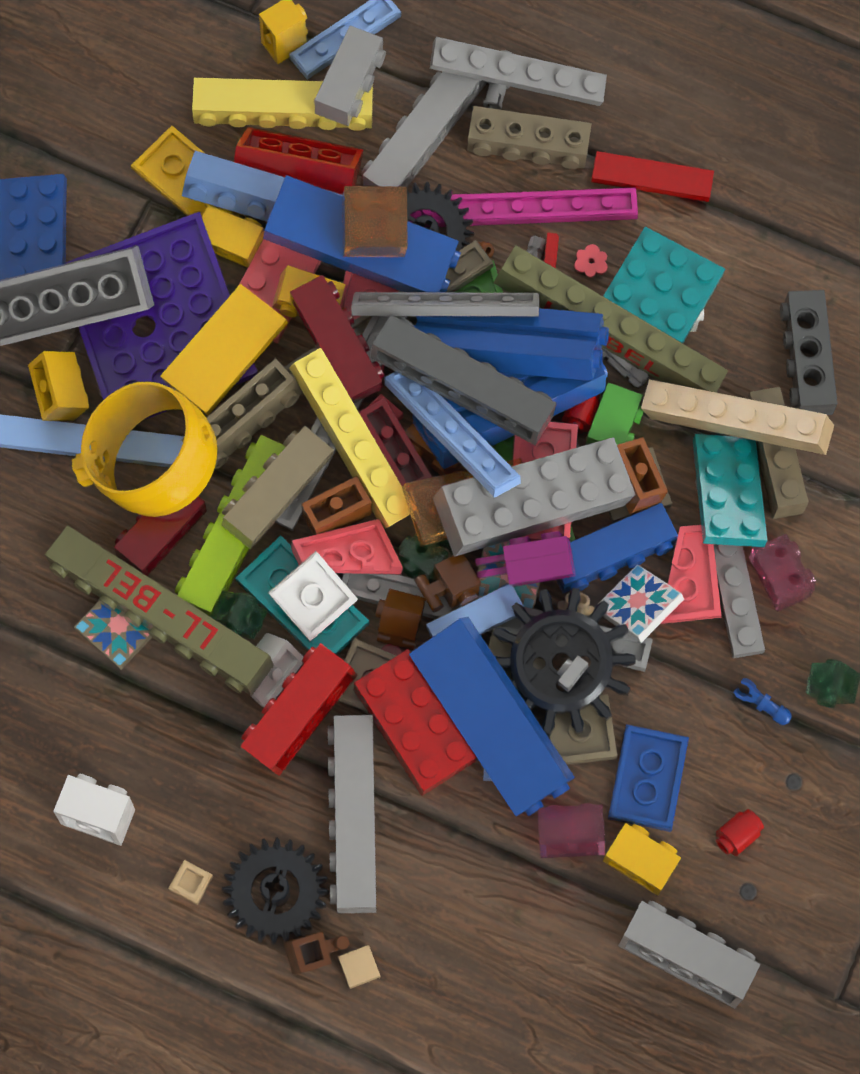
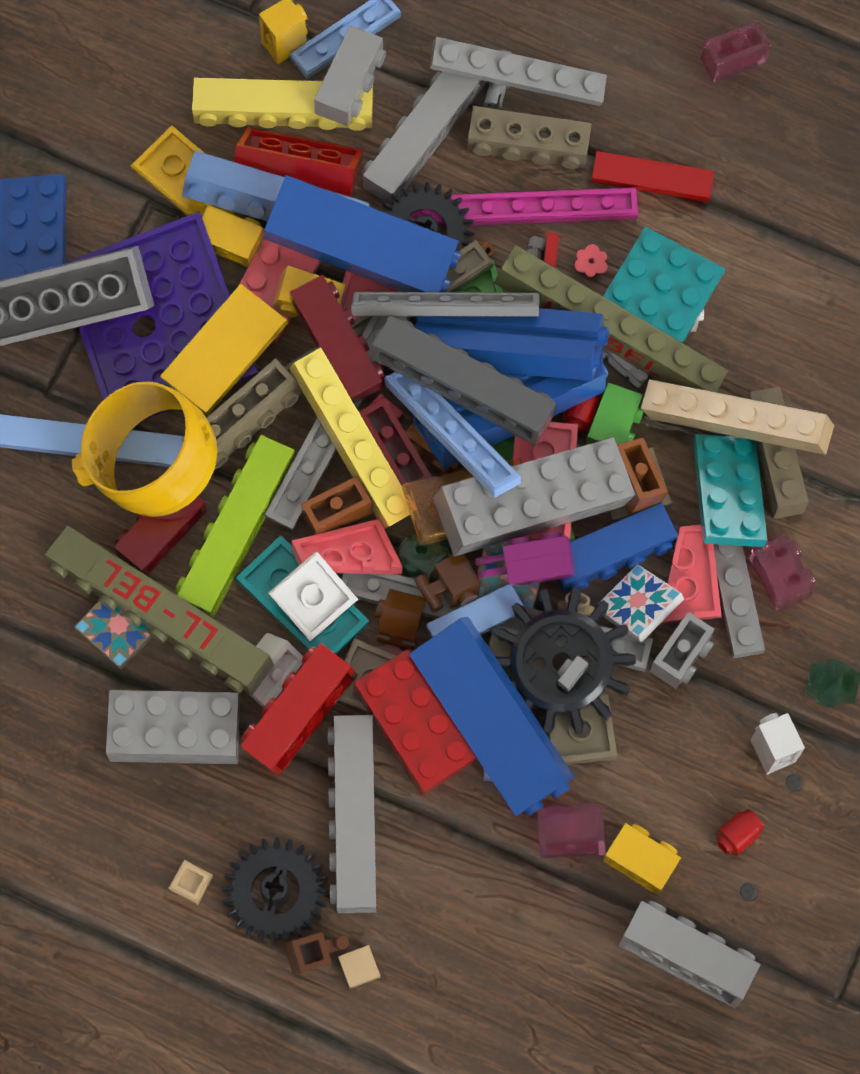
(58, 386): yellow brick -> none
(95, 809): white brick -> none
(173, 727): none -> light grey brick
(239, 613): clear green brick -> none
(276, 487): dark tan brick -> none
(374, 221): clear orange brick -> none
(648, 778): blue tile -> none
(681, 651): none -> light grey brick
(735, 51): none -> clear pink brick
(777, 742): none -> white brick
(779, 713): blue piece -> none
(811, 308): dark grey brick -> none

